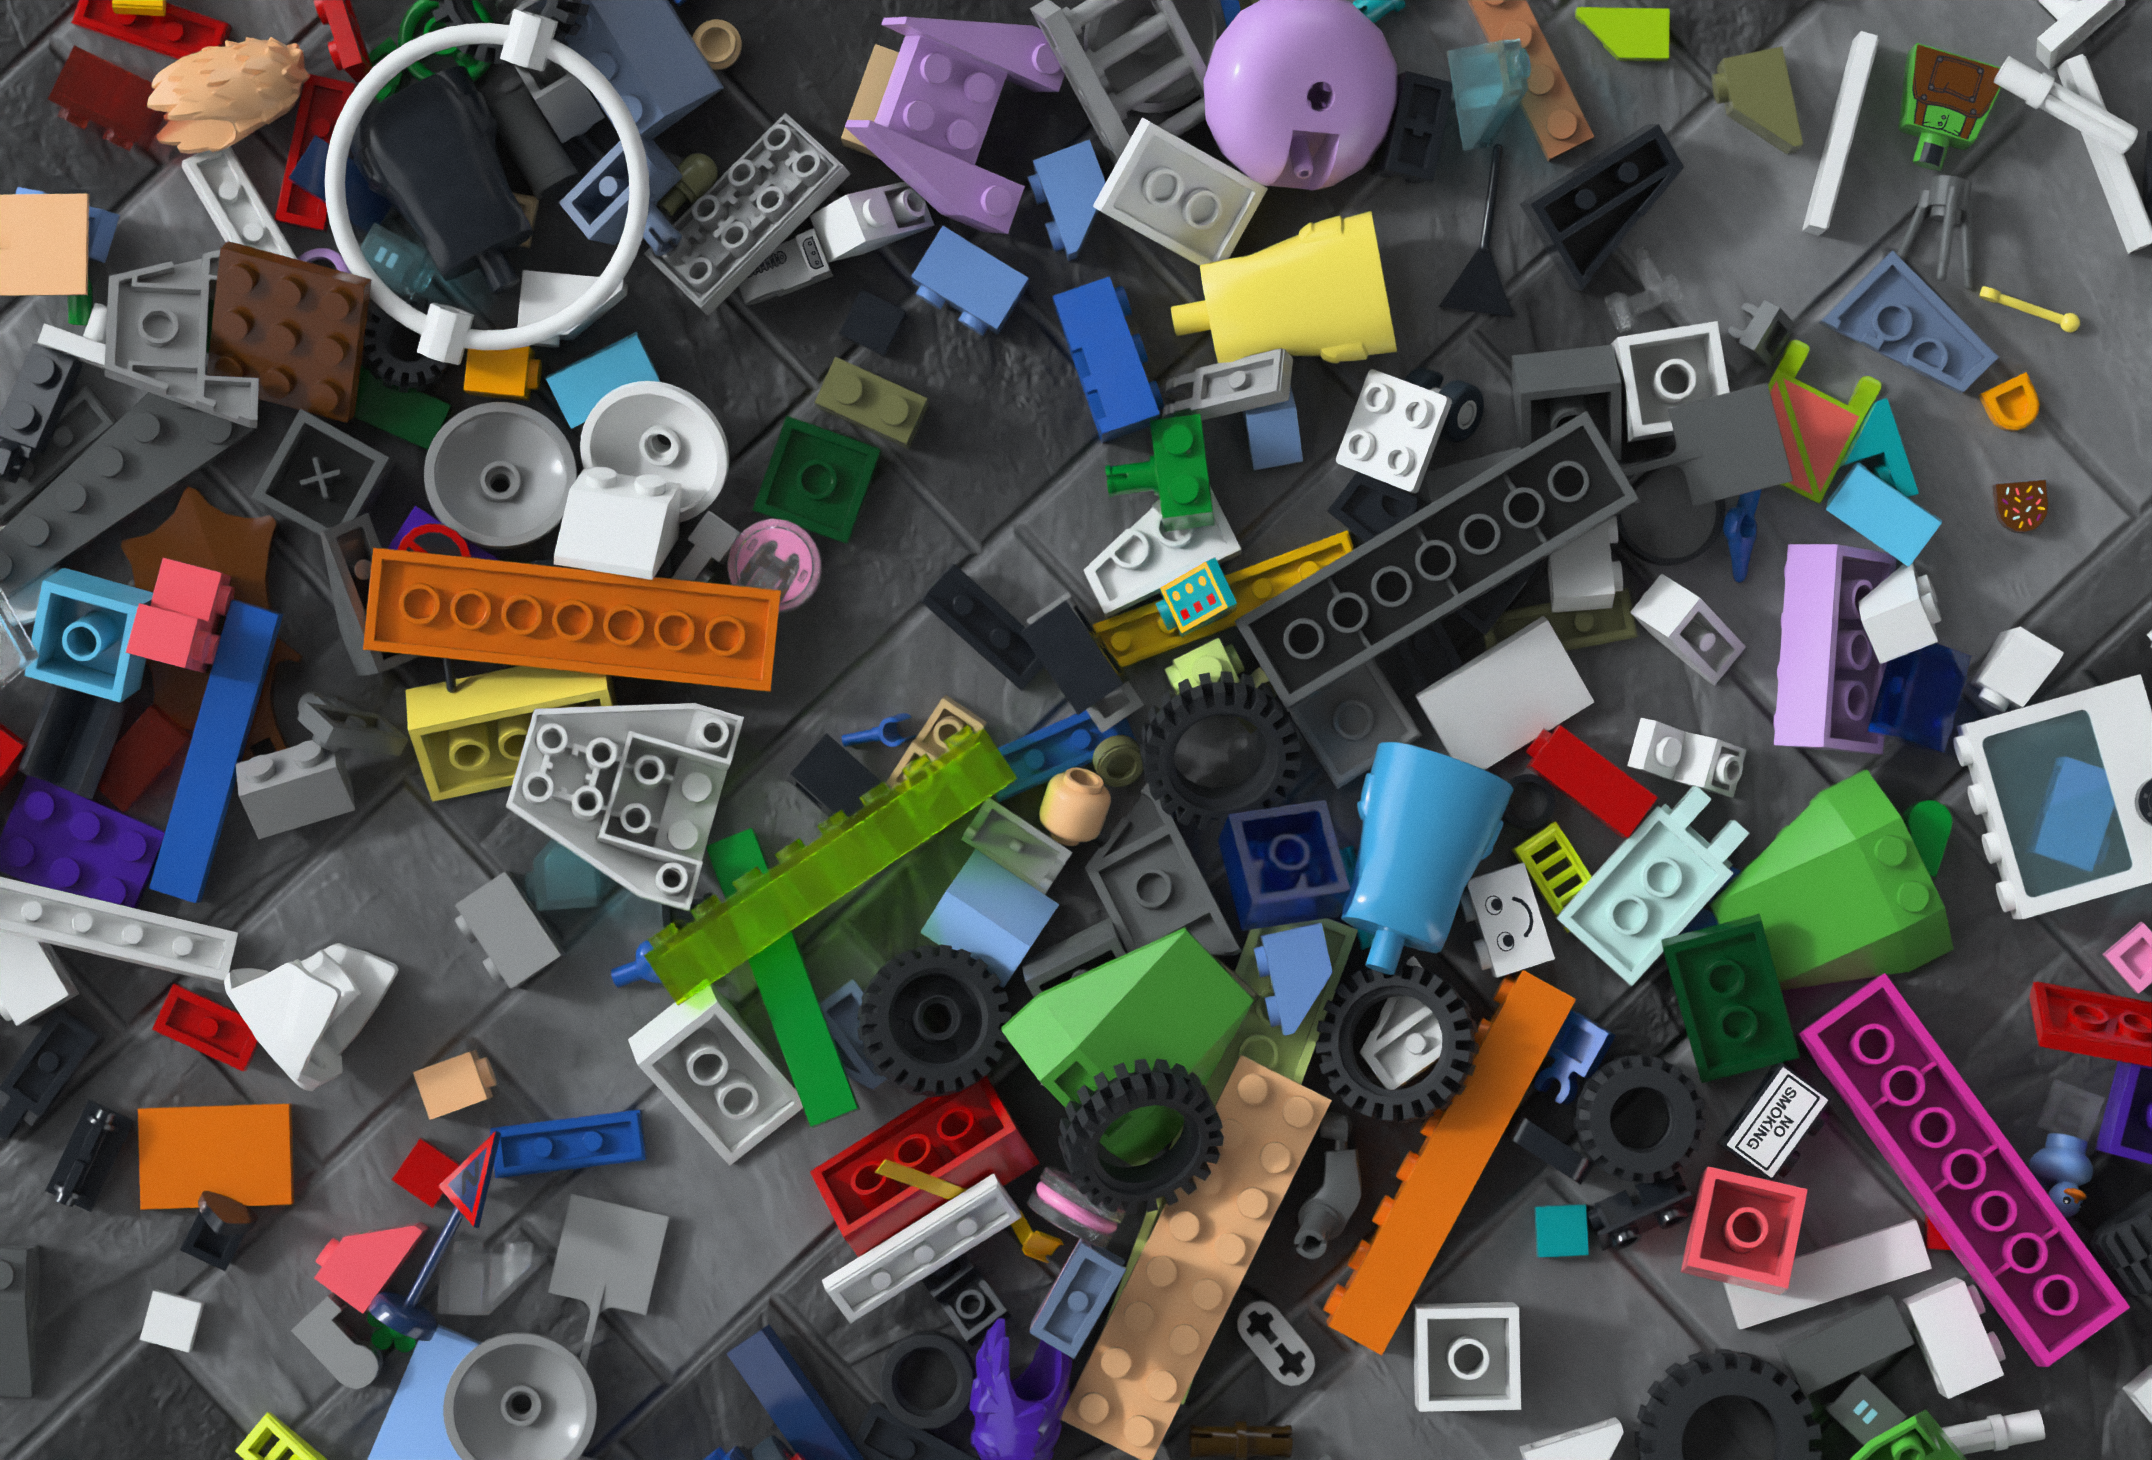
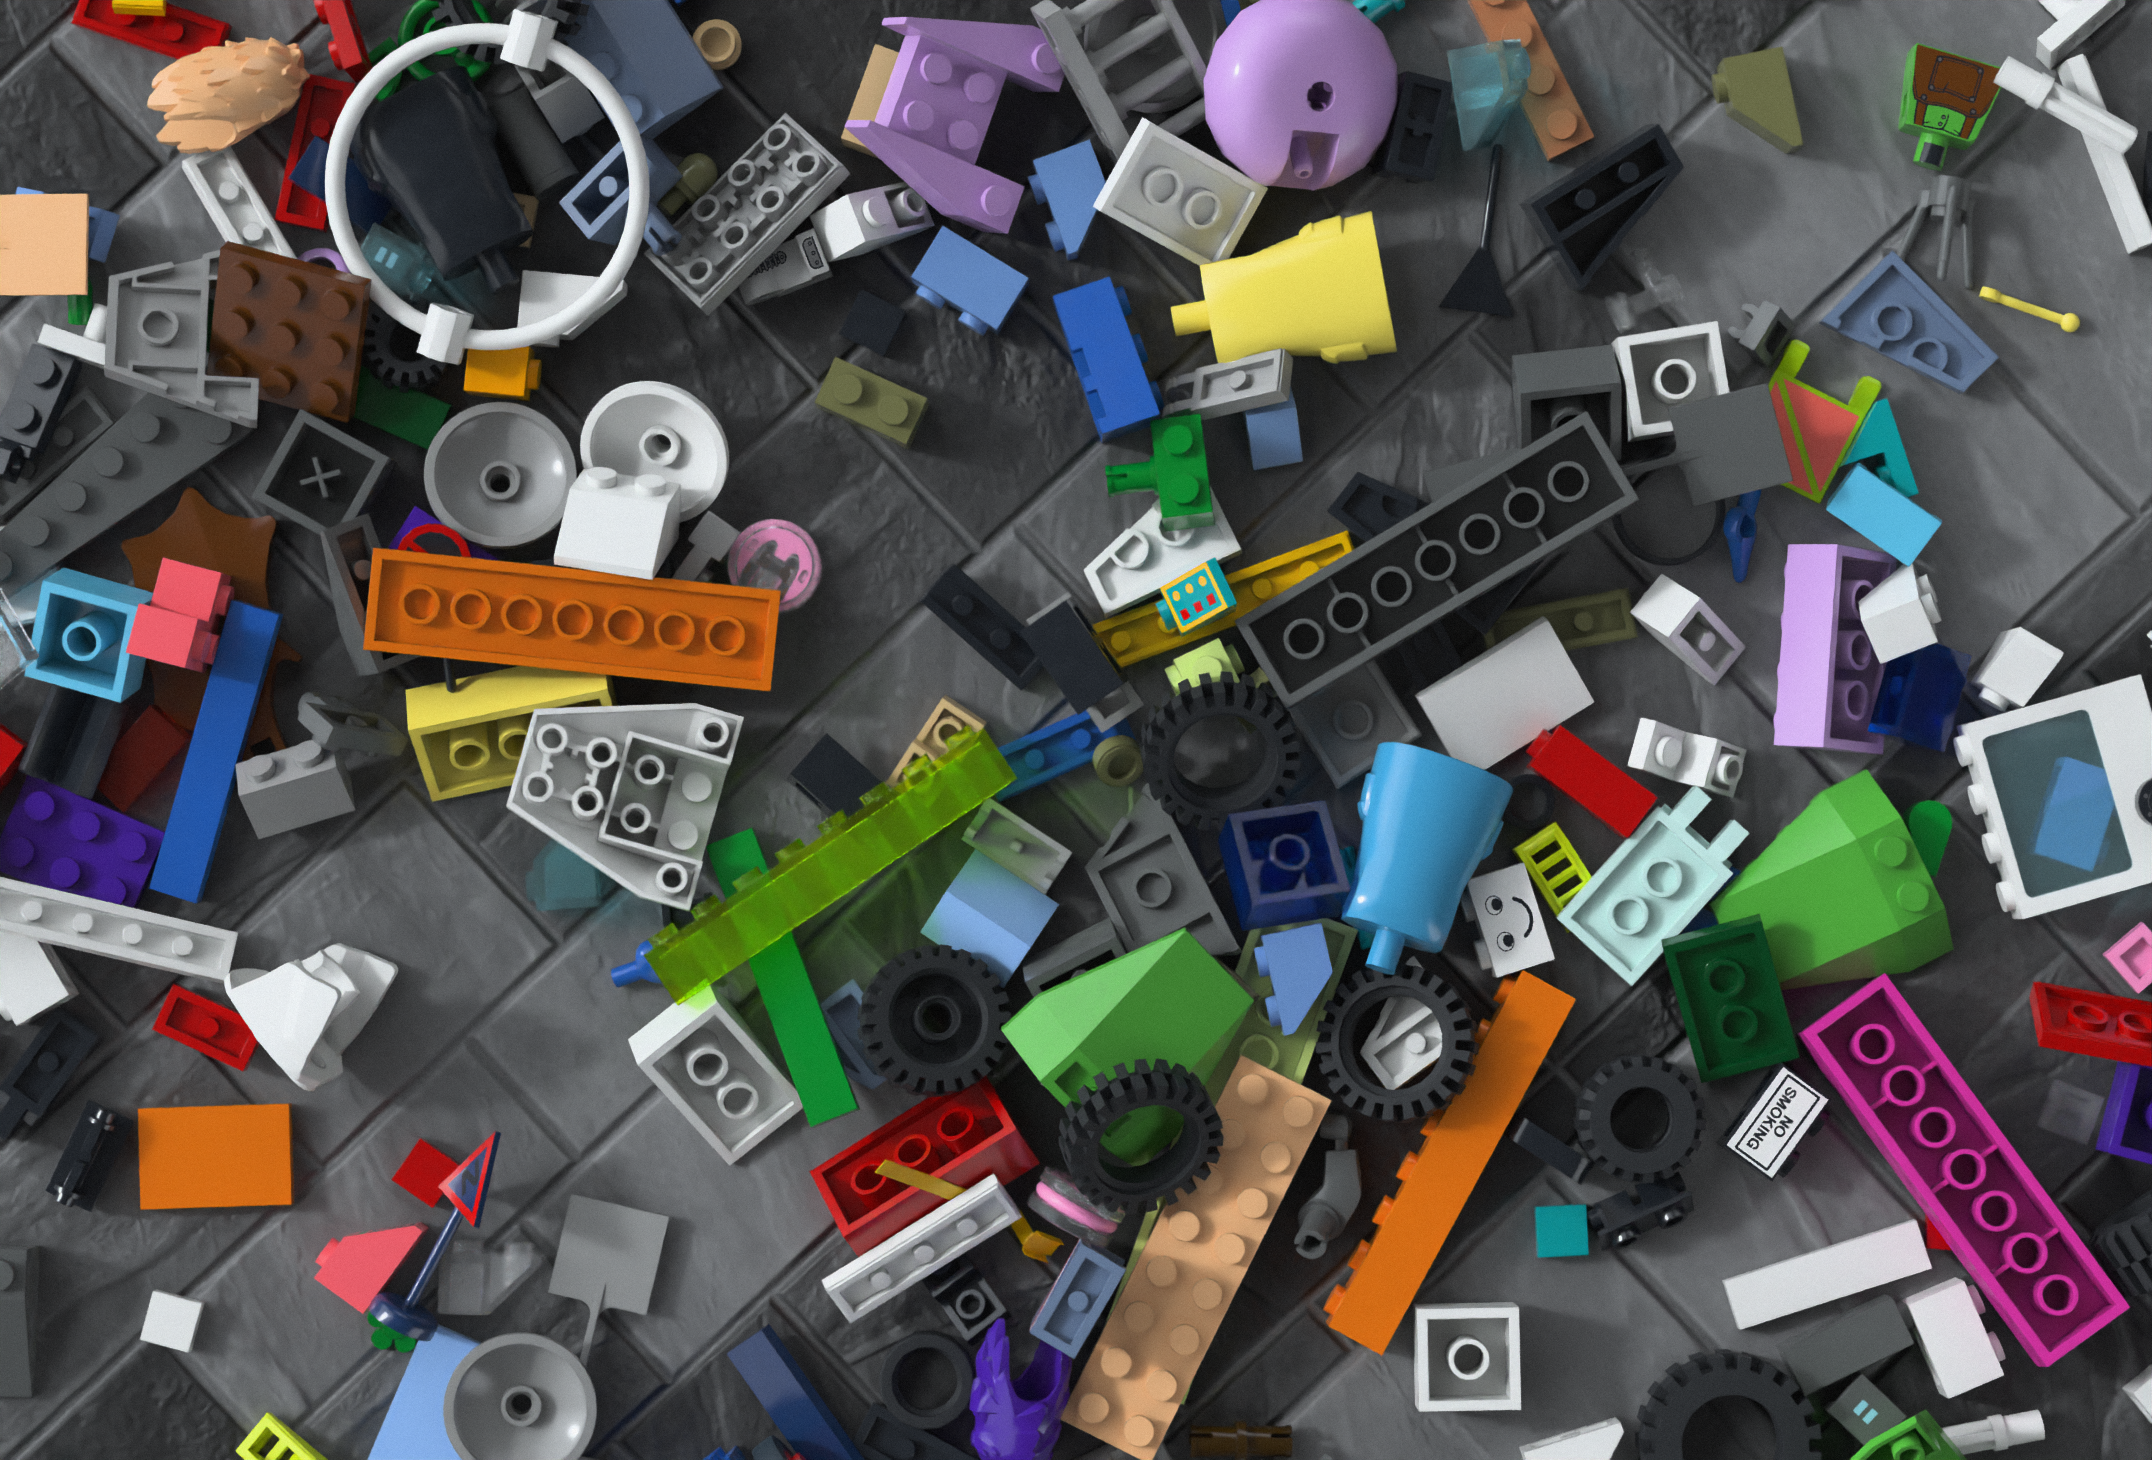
(107, 97): clear red brick -> none
(218, 1229): black tile -> none
(337, 1347): light grey leg -> none
(455, 1083): light nougat brick -> none
(508, 931): light grey brick -> none
(570, 1143): blue tile -> none
(589, 379): medium azure hinge -> none
(817, 479): dark green plate -> none
(885, 732): blue hand -> none
(1075, 806): light nougat head -> none
(1266, 1350): light grey beam -> none
(1401, 423): white plate -> none
(1576, 1052): blue plate -> none
(1584, 573): white slope -> none
(1629, 32): lime tile -> none
(1744, 1230): coral brick -> none
(1840, 133): white tile -> none
(2012, 403): light orange tile -> none
(2021, 505): reddish brown tile -> none
(2062, 1169): medium blue animal -> none

